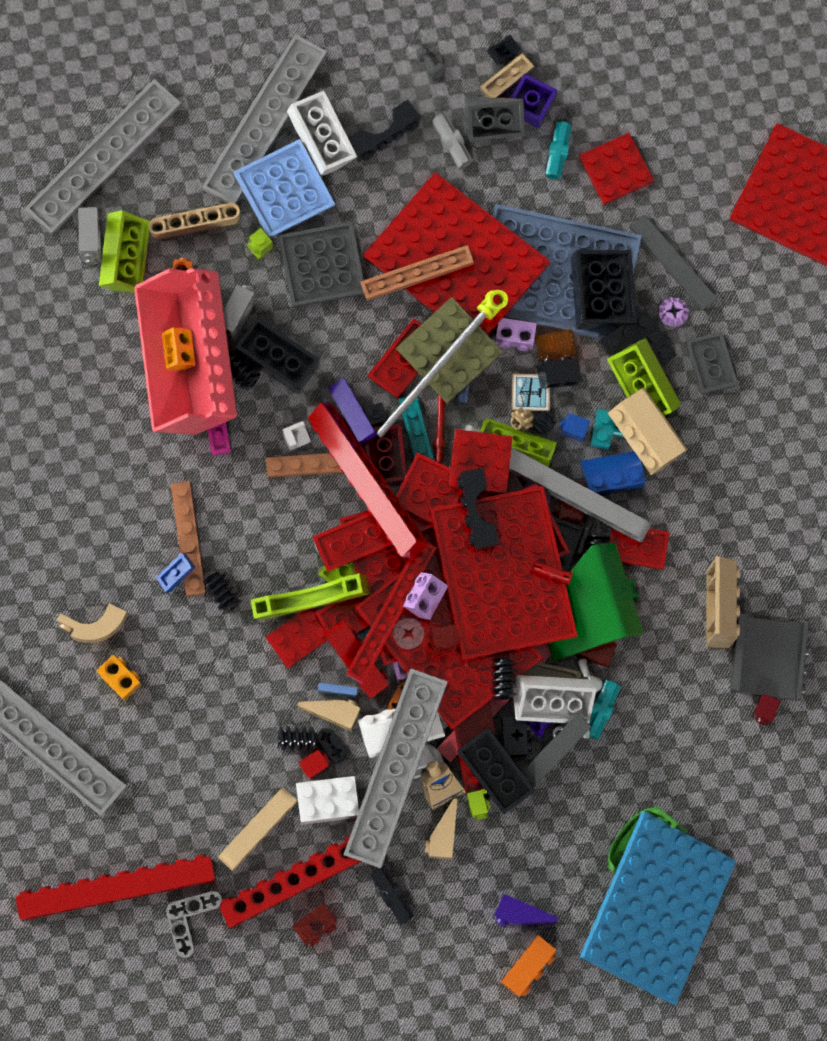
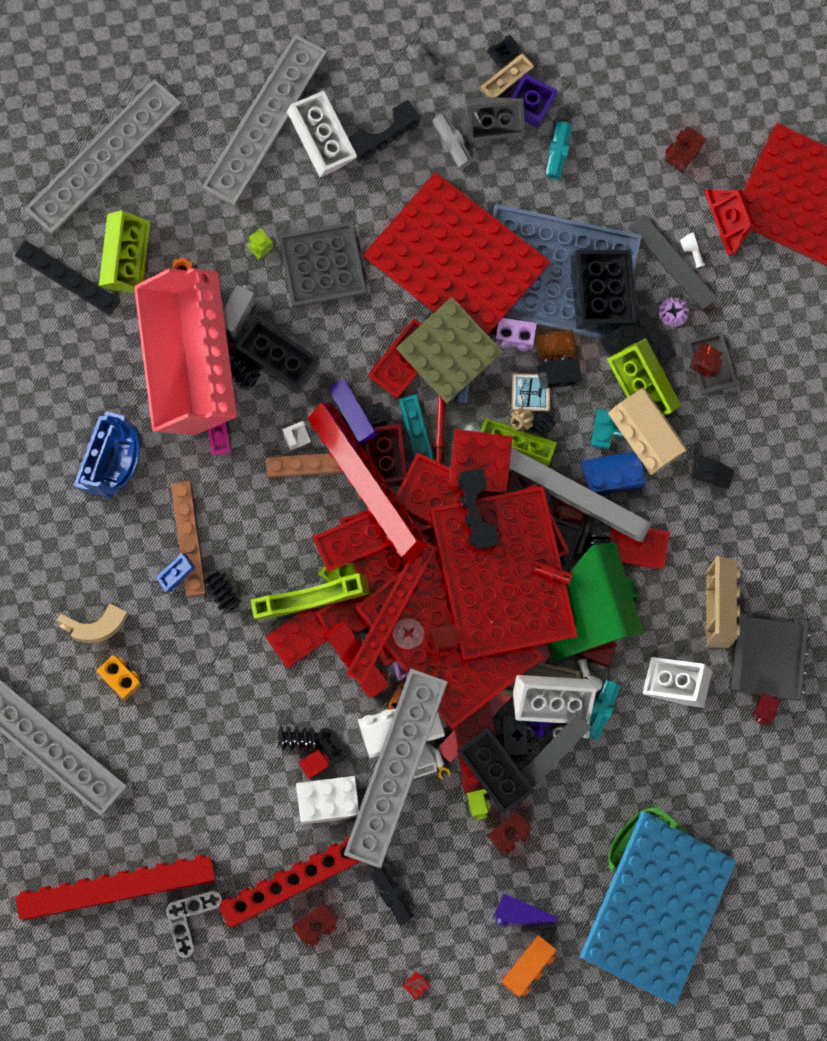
(67, 278): none -> black plate
(89, 235): light grey window -> none
(107, 432): none -> blue piece
(178, 349): light orange brick -> none
(201, 214): tan beam -> none
(257, 829): tan beam -> none
(284, 188): light blue plate -> none
(334, 711): tan slope -> none
(337, 690): medium blue tile -> none
(416, 985): none -> red tile
(417, 273): nougat plate -> none
(427, 597): lavender brick -> none
(440, 784): tan torso -> none
(442, 838): tan slope -> none
(487, 309): flat silver piece -> none
(504, 678): black piece -> none
(515, 822): none -> clear red brick
(574, 427): blue brick -> none
(616, 168): red plate -> none
(678, 681): none -> white slope
(681, 159): none -> clear red brick
(690, 245): none -> white bar
(706, 360): none -> clear red brick
(713, 472): none -> black slope
(731, 217): none -> red wing

